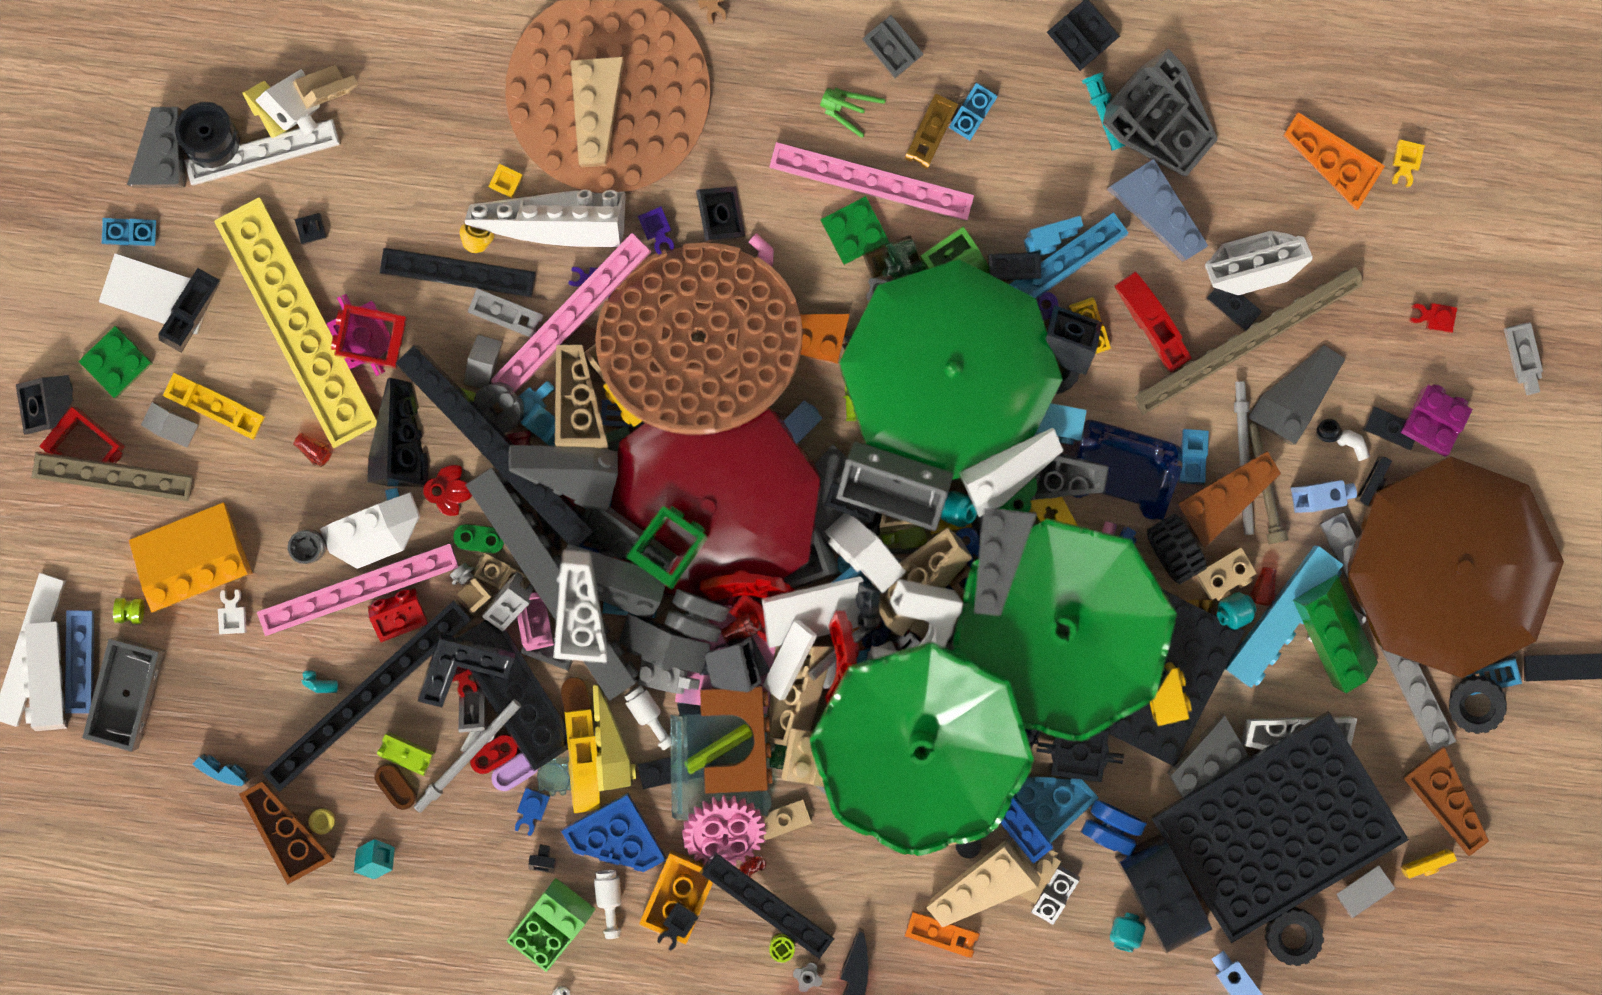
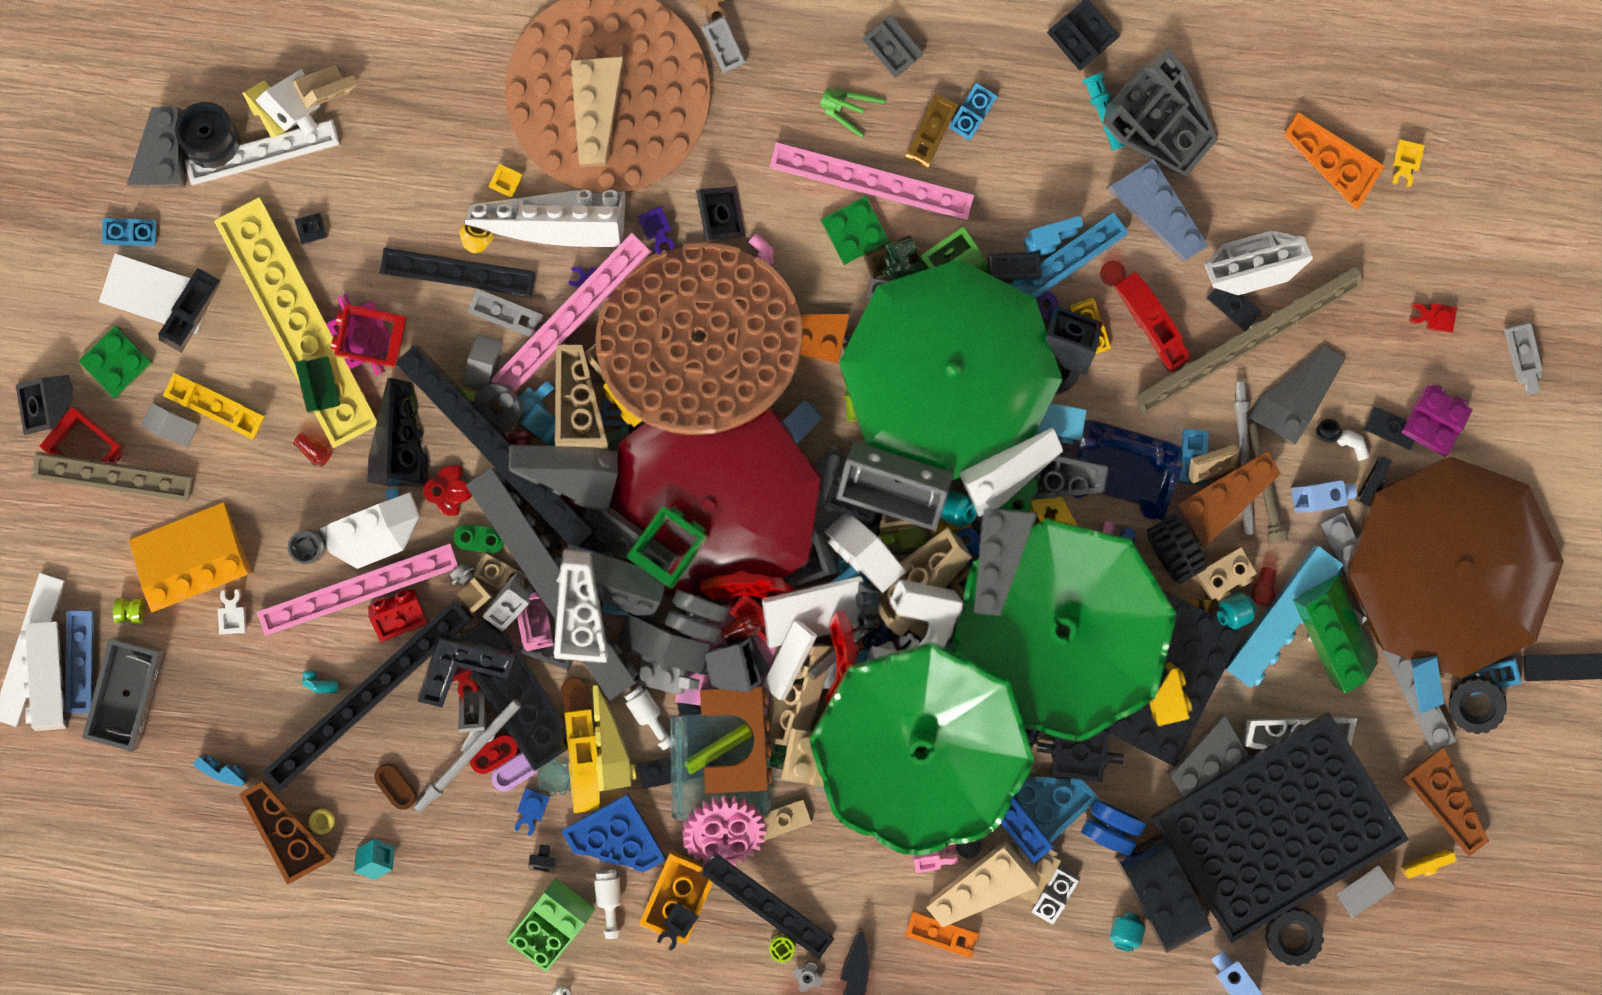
(317, 384): none -> dark green panel
(405, 753): lime hinge -> none
(723, 44): none -> light grey plate
(753, 865): clear red arm -> none
(934, 860): none -> bright pink plate
(1112, 272): none -> clear red tile
(1213, 463): none -> tan plate
(1427, 683): none -> dark azure slope

